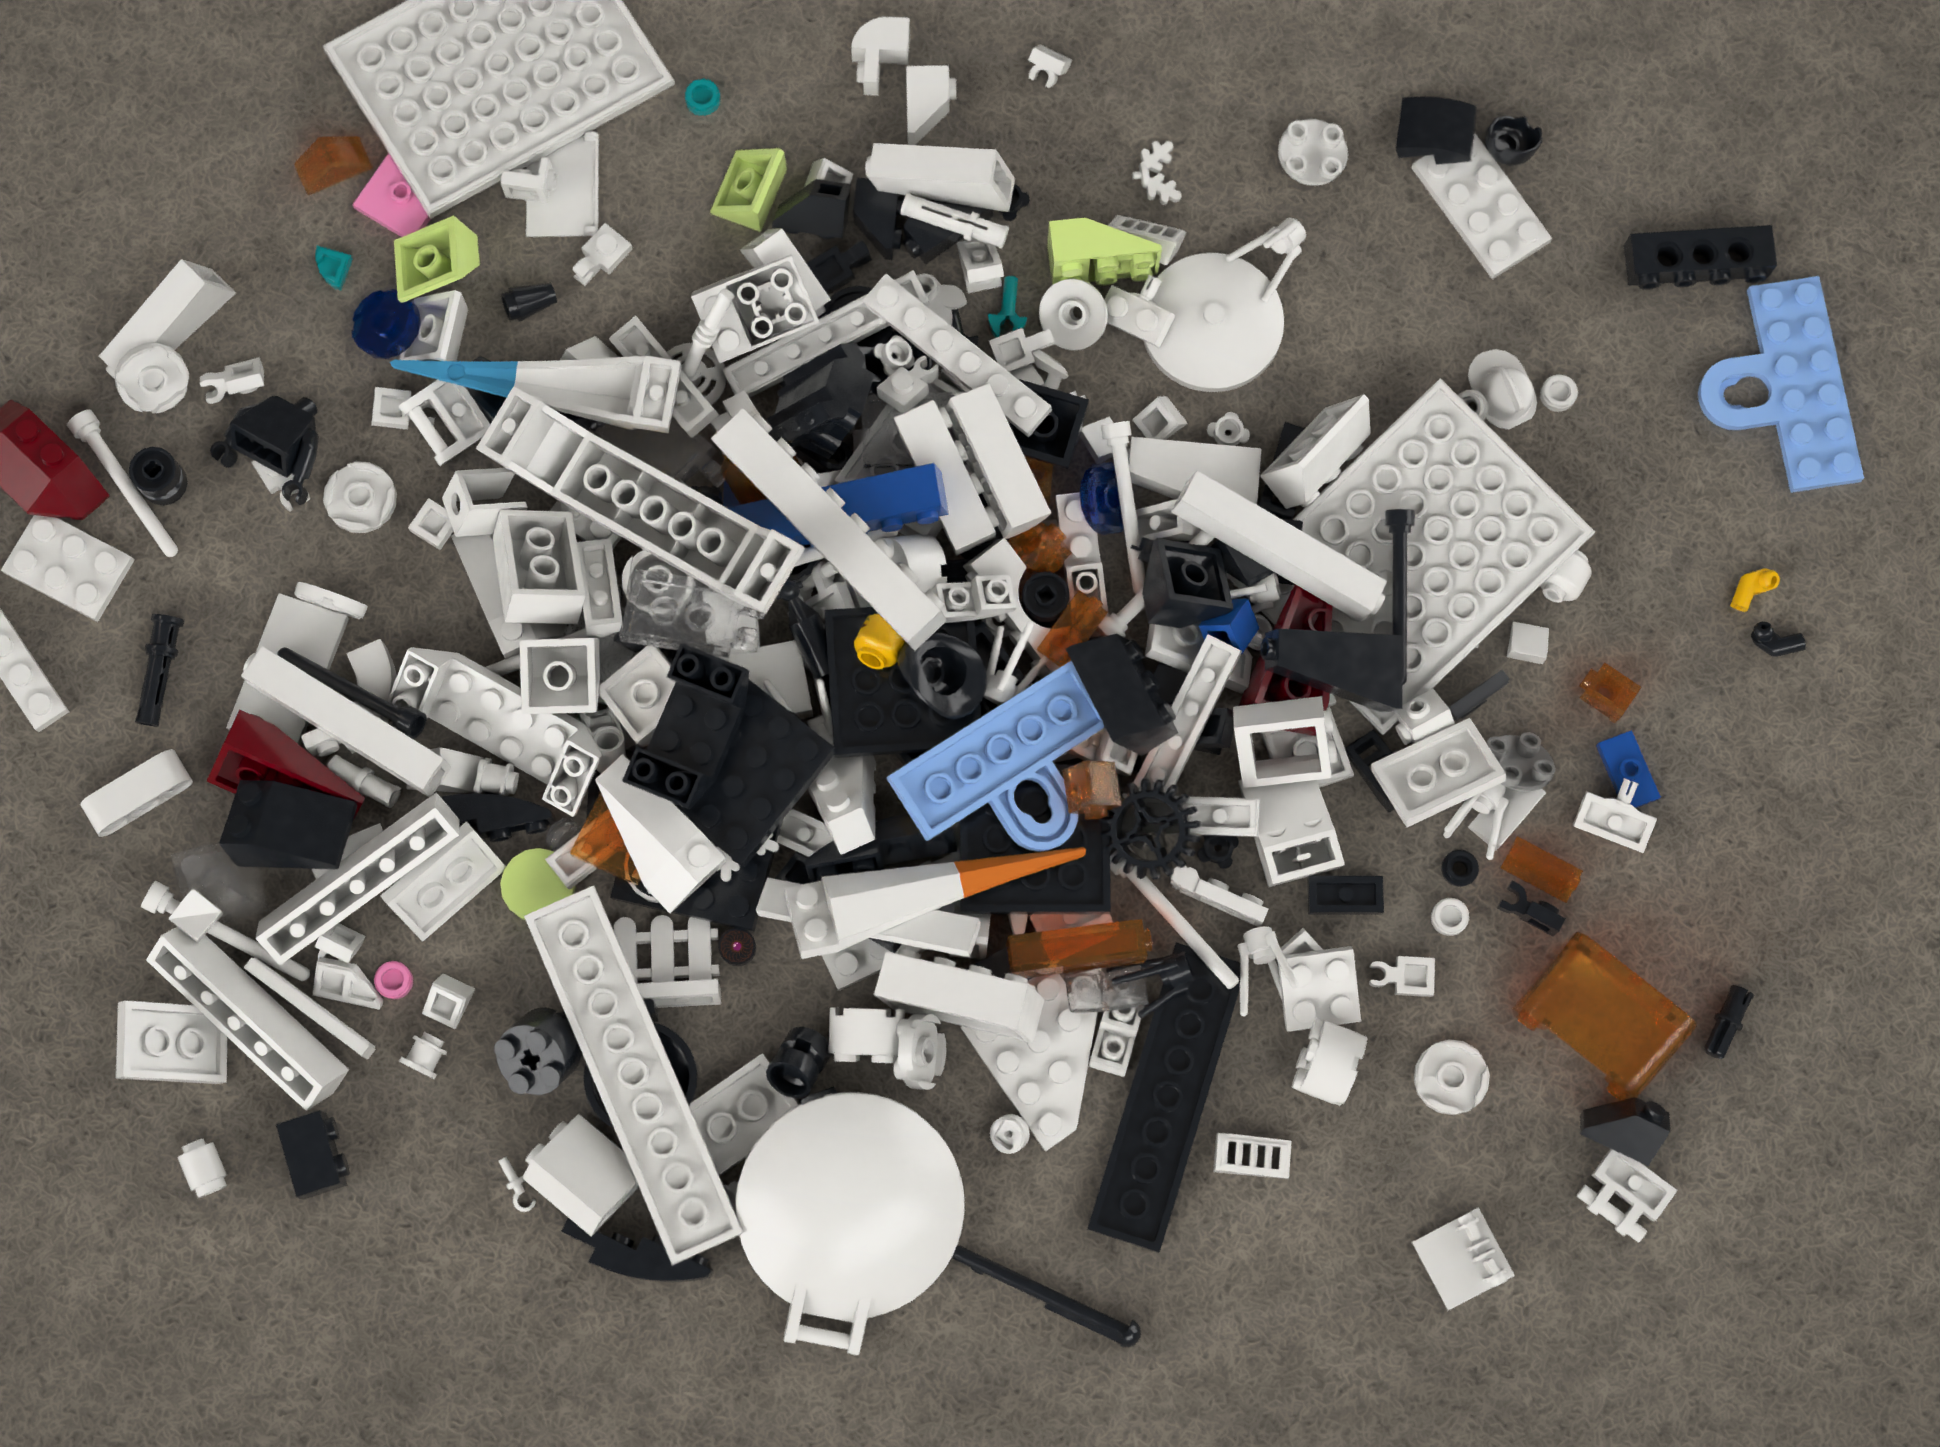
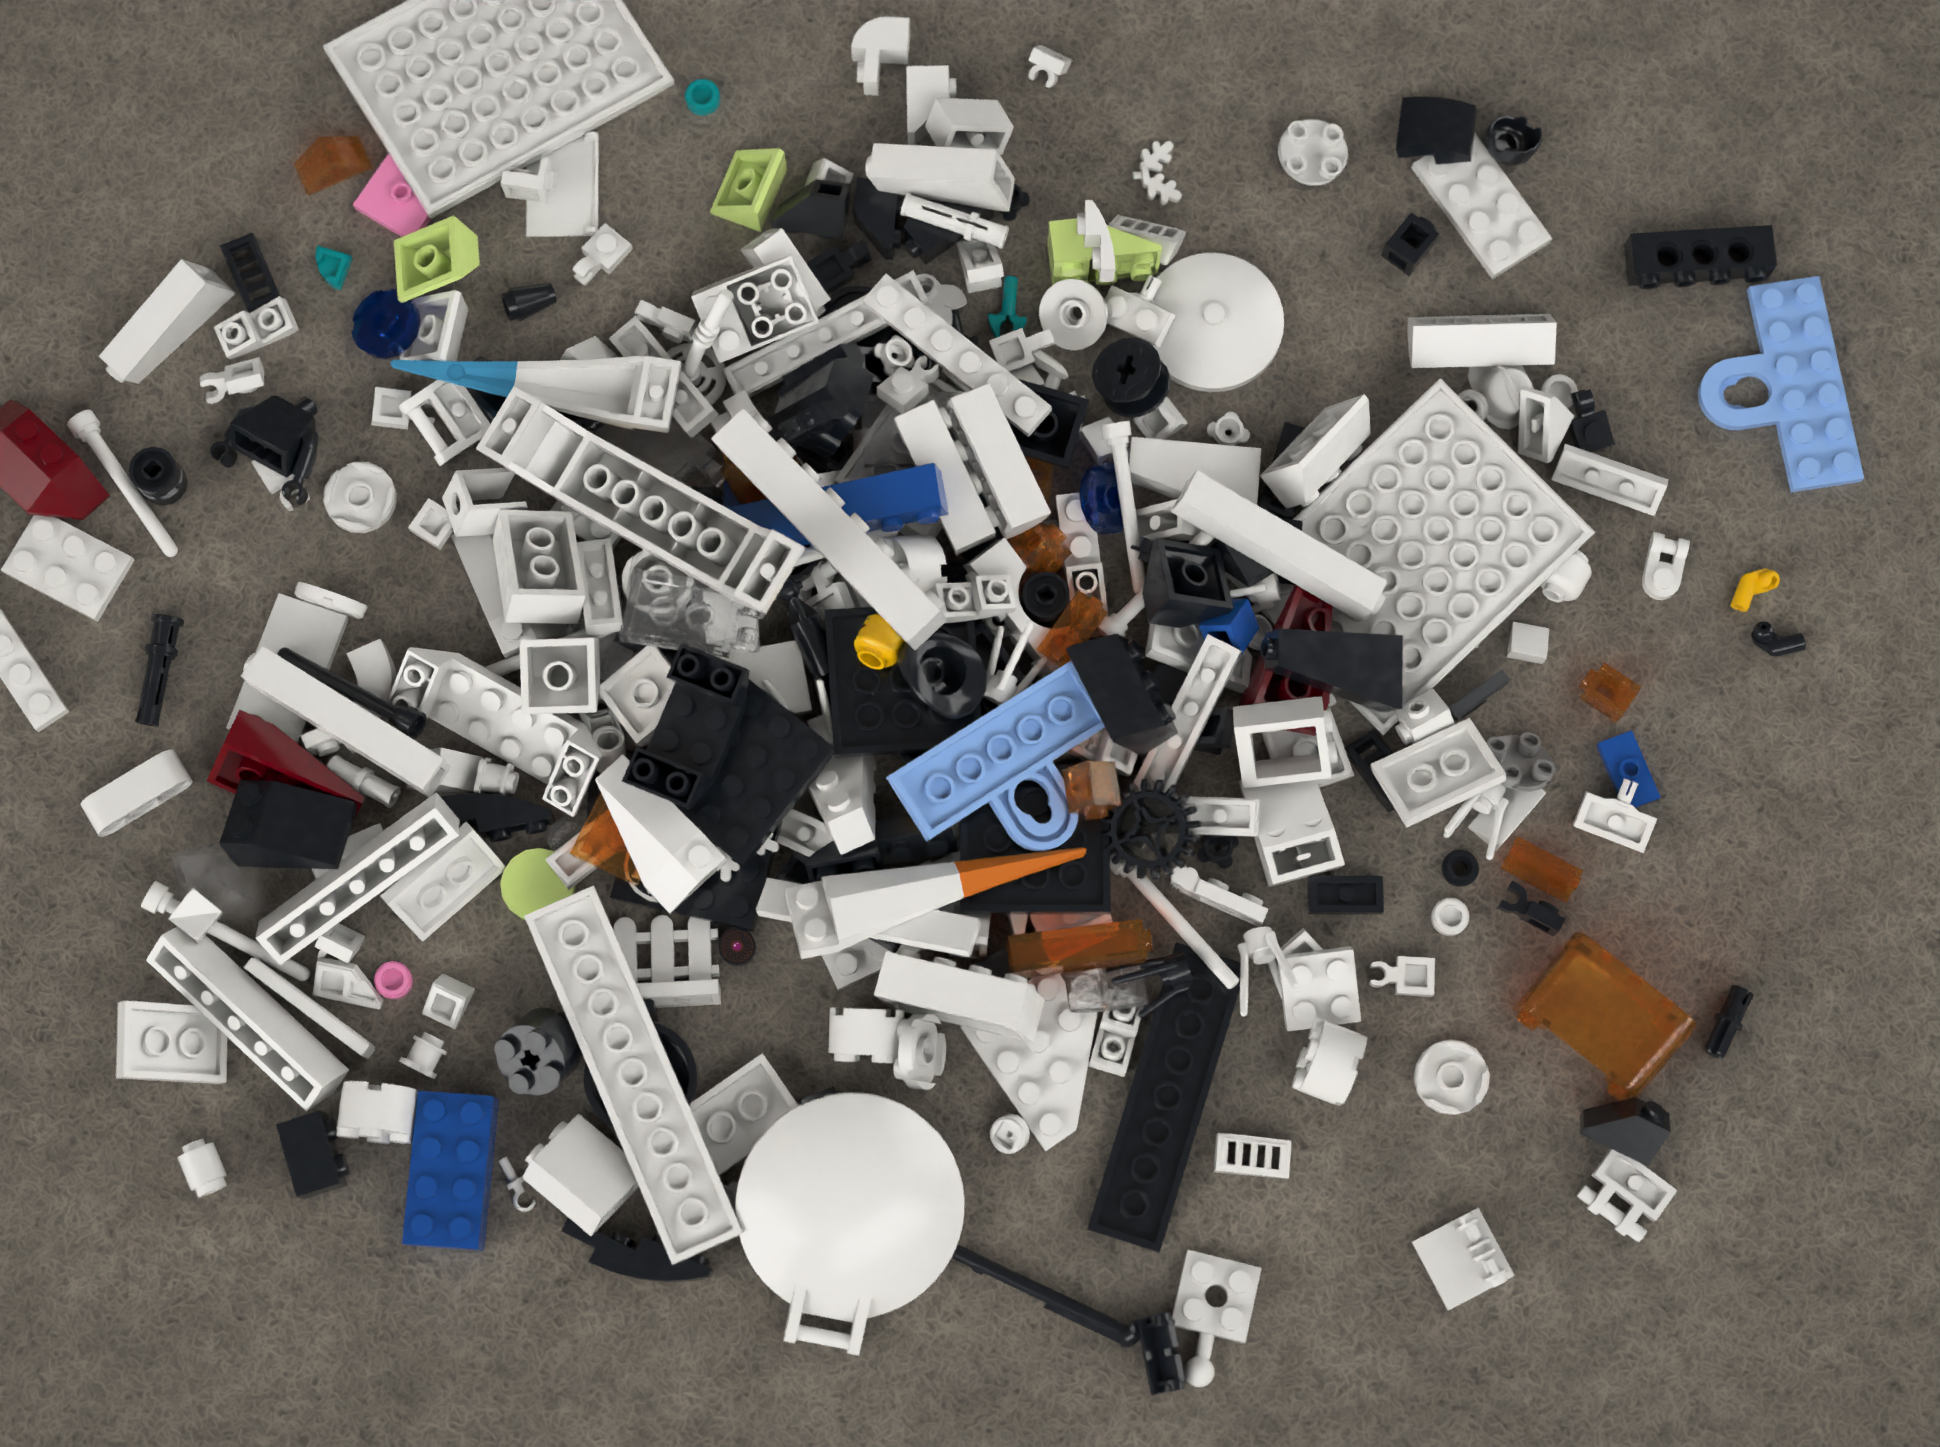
(151, 378): white tile -> none
(240, 245): none -> black slope
(256, 329): none -> white slope
(377, 1112): none -> white brick
(450, 1171): none -> blue brick
(672, 324): none -> white plate
(798, 1062): black wheel -> none
(969, 124): none -> white brick
(1097, 236): none -> white slope
(1131, 377): none -> black piece
(1161, 1362): none -> black hinge
(1224, 1322): none -> white plate
(1282, 239): white plant -> none
(1400, 525): black piece -> none
(1402, 254): none -> black brick
(1481, 340): none -> white brick
(1541, 424): none -> white slope
(1590, 428): none -> black plate
(1609, 479): none -> white plate
(1661, 578): none -> white plate

